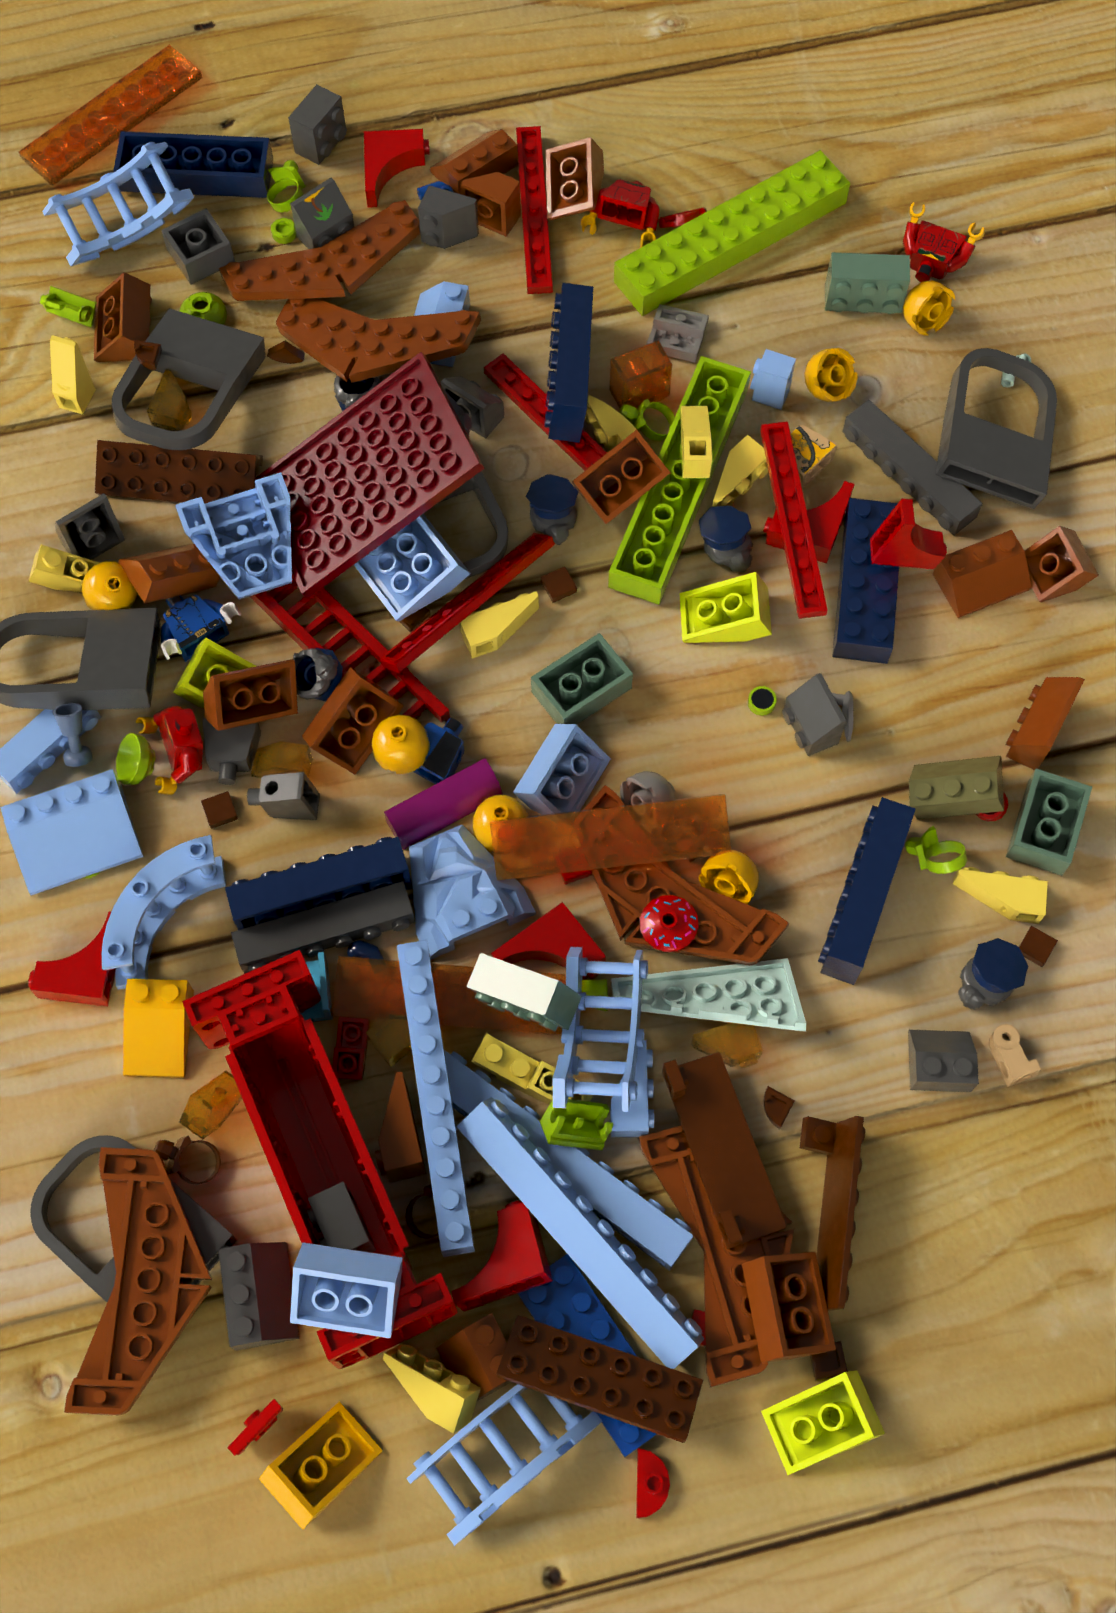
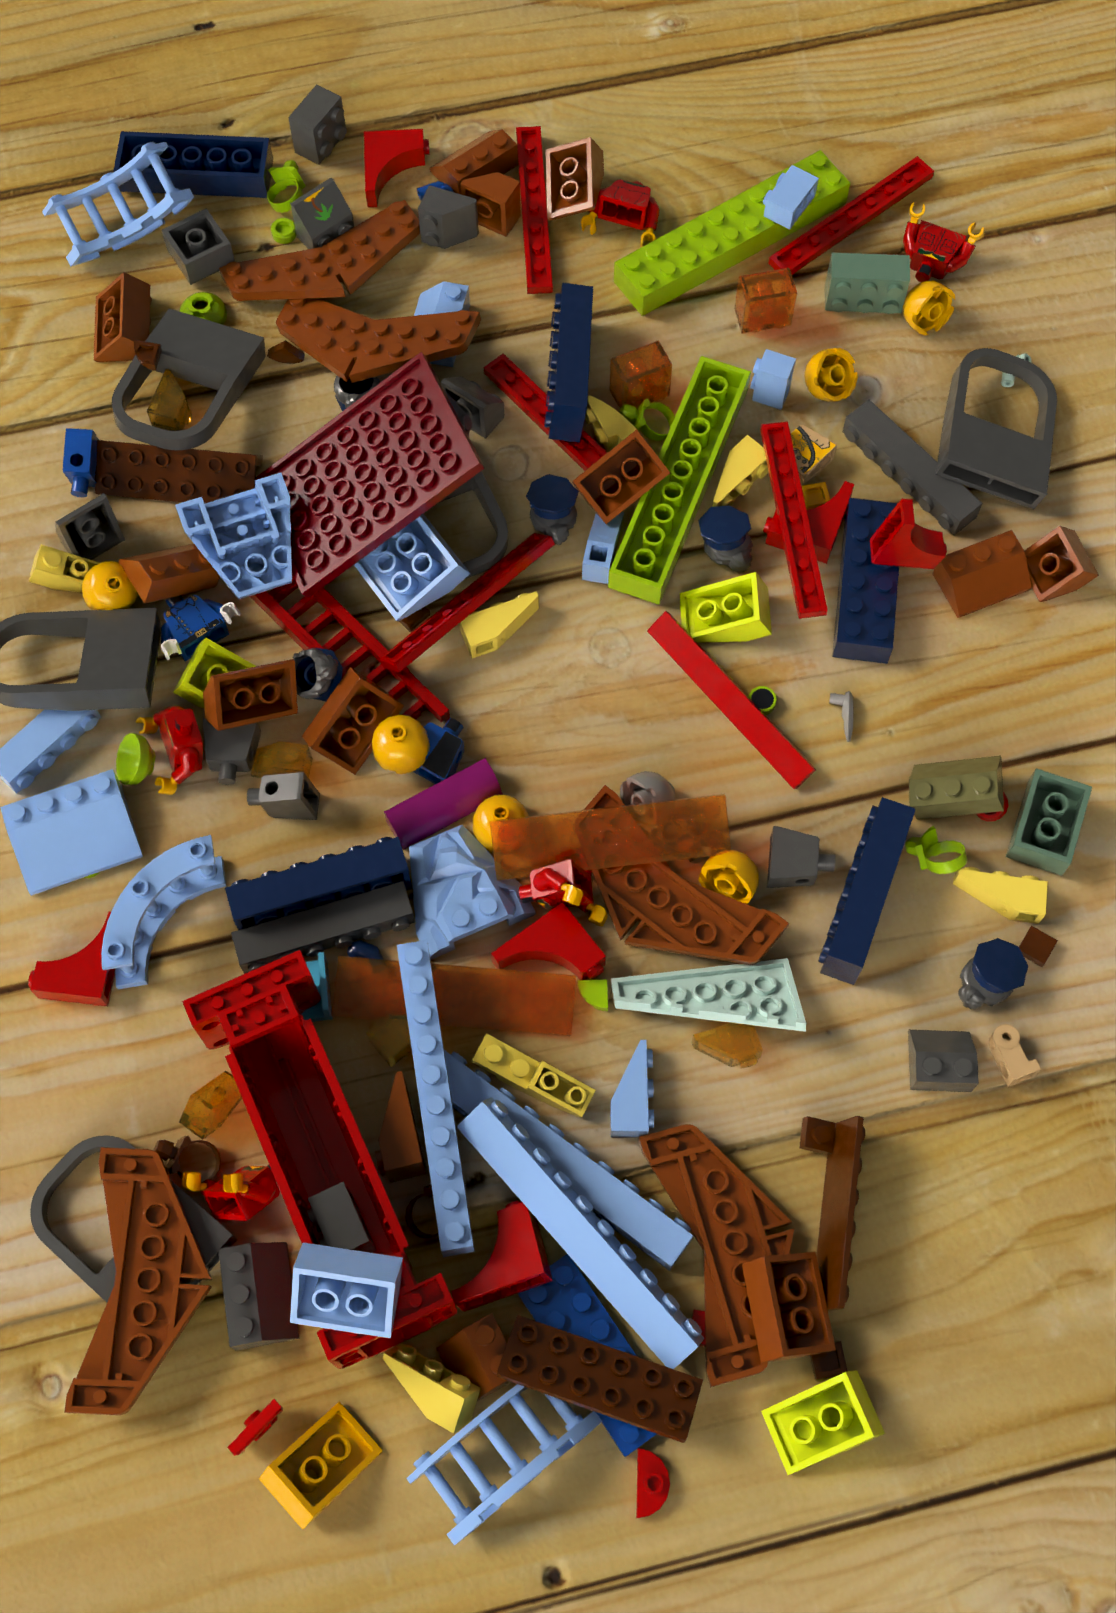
(69, 306): lime hinge -> none
(70, 376): light yellow slope -> none
(70, 723): sand blue piece -> none
(80, 460): none -> blue torso
(109, 113): clear orange plate -> none
(156, 1028): yellow slope -> none
(219, 810): reddish brown tile -> none
(237, 1194): none -> red torso
(351, 1048): red slope -> none
(523, 993): brick -> none
(558, 584): reddish brown tile -> none
(562, 771): light blue slope -> none
(566, 884): none -> red torso
(570, 1064): light blue fence -> none
(577, 1124): lime hinge -> none
(582, 681): sand green brick -> none
(601, 549): none -> light blue slope
(669, 937): red dish -> none
(679, 332): light grey slope -> none
(680, 218): red plate -> none
(695, 442): light yellow slope -> none
(723, 1149): reddish brown bracket -> none
(731, 700): none -> red tile
(765, 300): none -> clear orange brick
(776, 1106): reddish brown tile -> none
(790, 196): none -> light blue brick
(795, 859): none -> dark grey torso
(814, 716): dark grey slope -> none
(815, 494): none -> yellow tile
(852, 216): none -> red plate
(1042, 720): dark orange slope -> none

